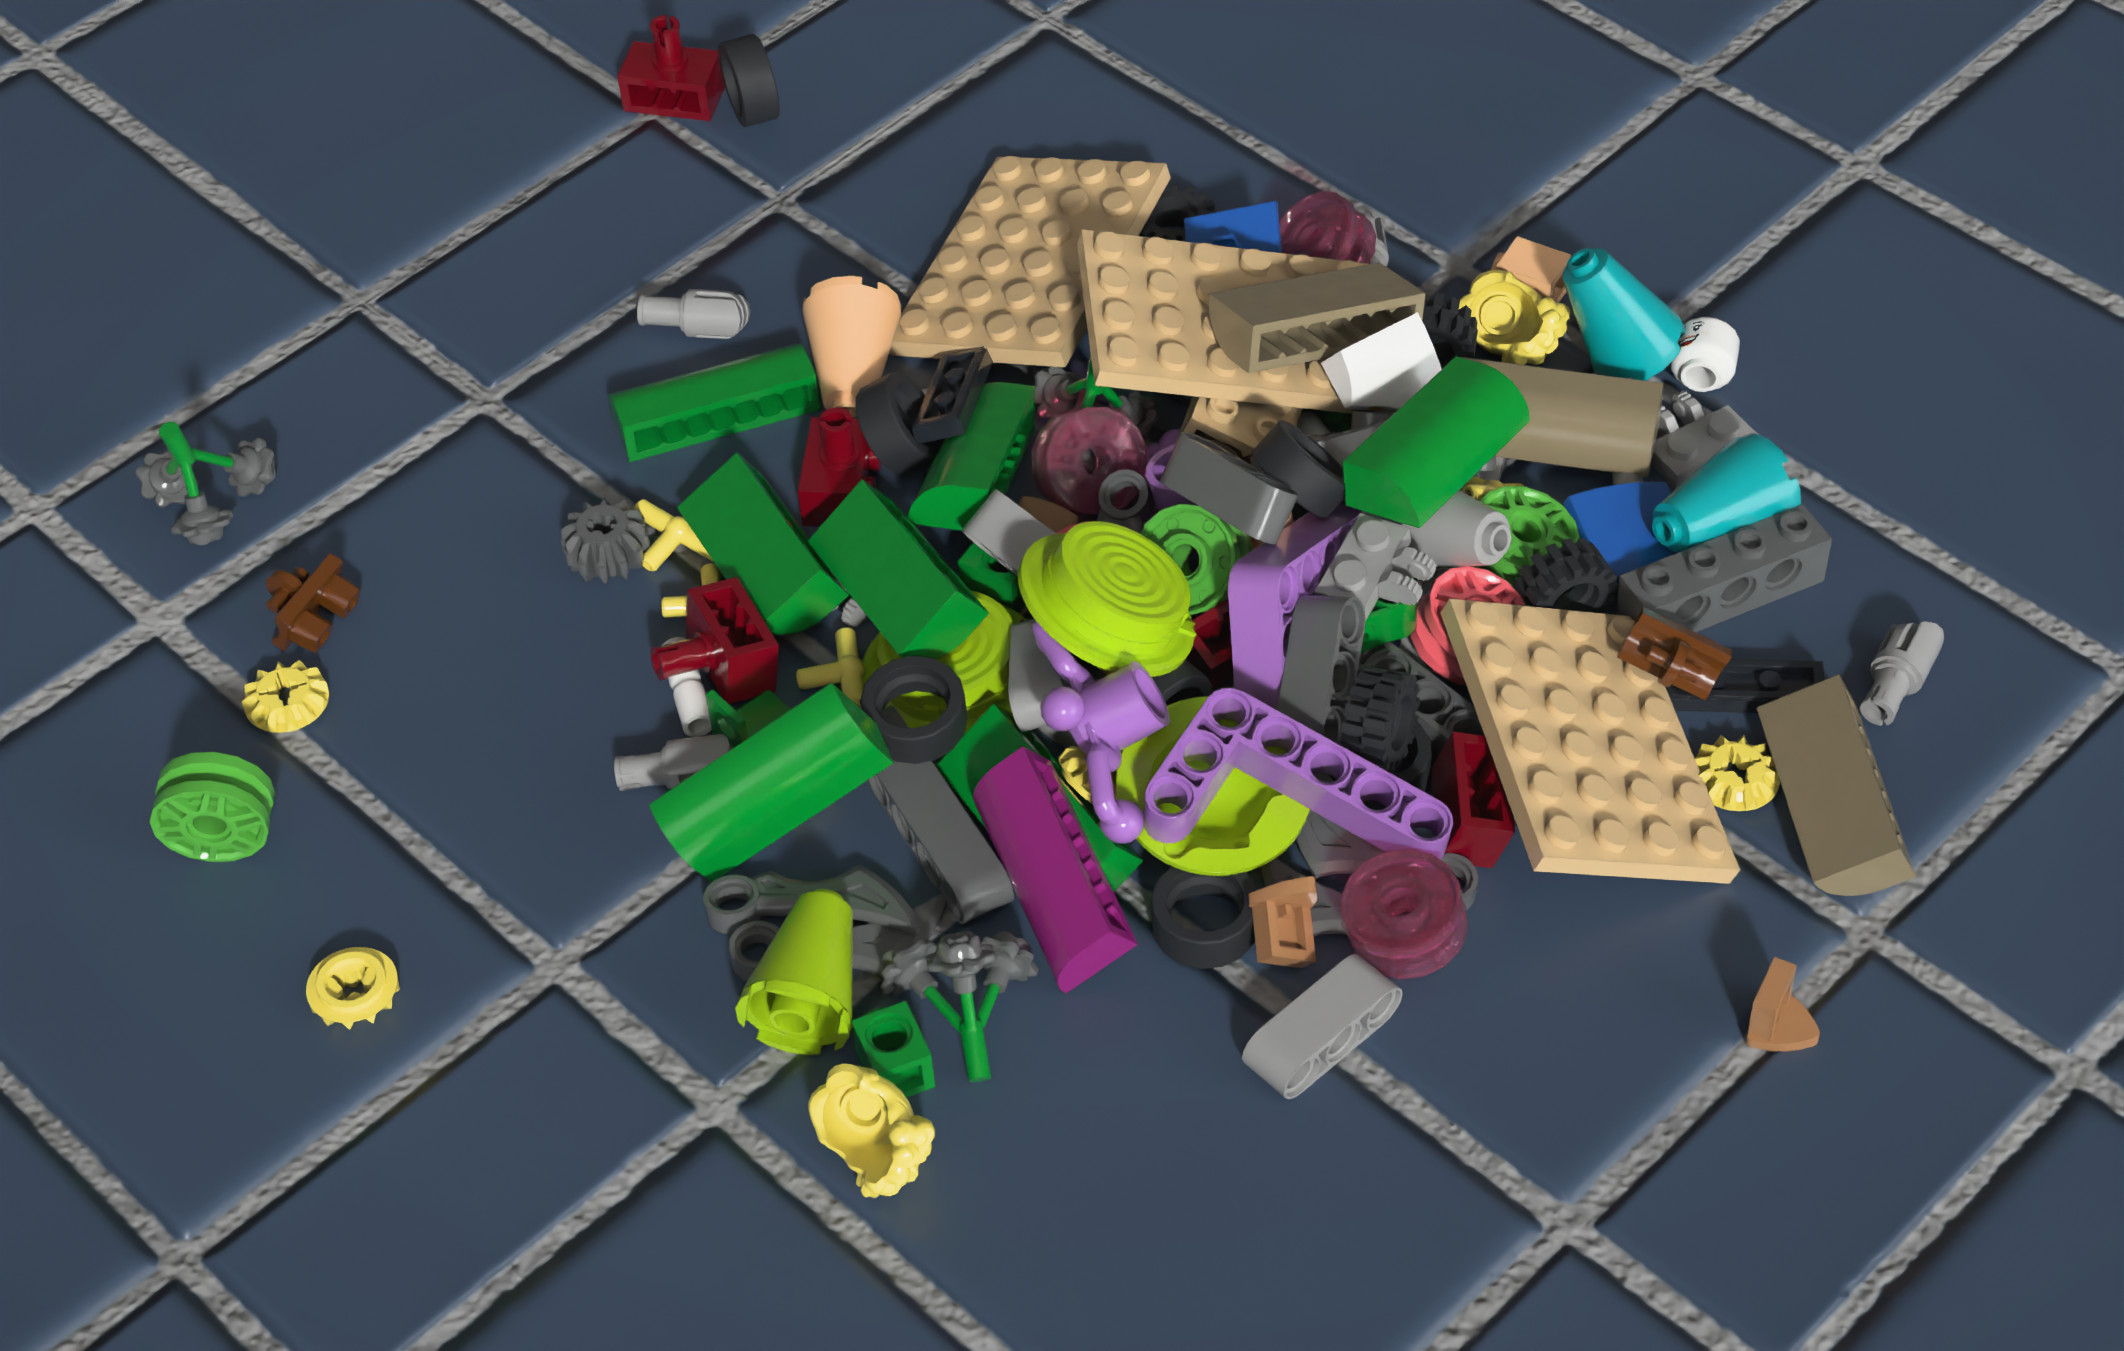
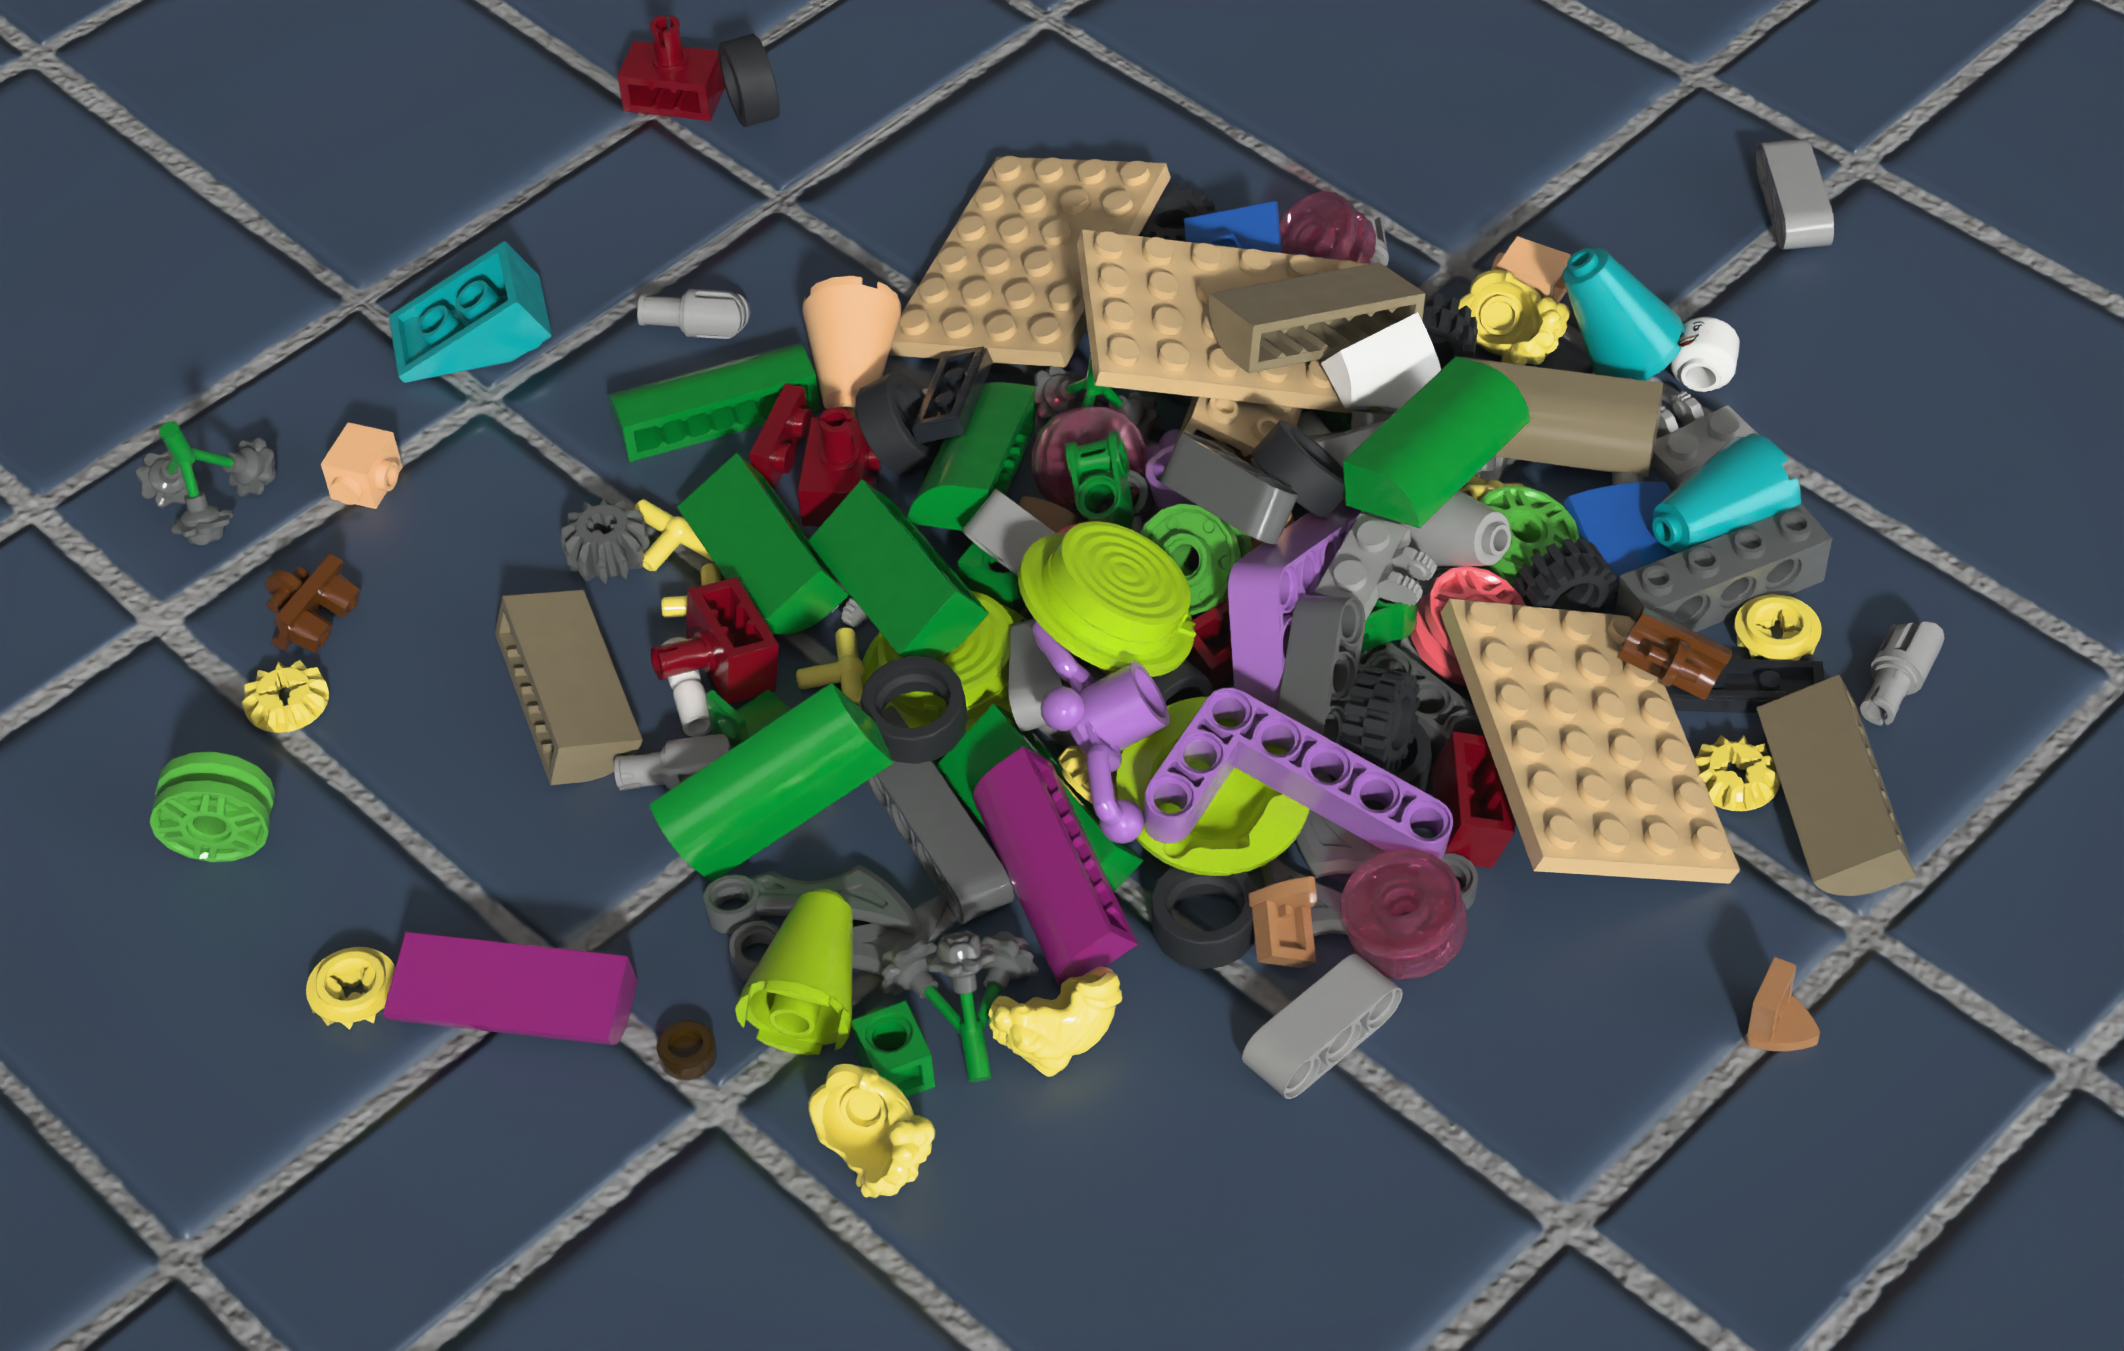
(362, 465): none -> light nougat brick
(472, 318): none -> teal slope
(512, 988): none -> magenta brick
(566, 685): none -> dark tan brick
(686, 1050): none -> dark brown tile
(785, 426): none -> dark red plate
(1056, 1029): none -> light yellow hair
(1101, 475): none -> green piece
(1794, 194): none -> light grey beam
(1798, 623): none -> light yellow gear

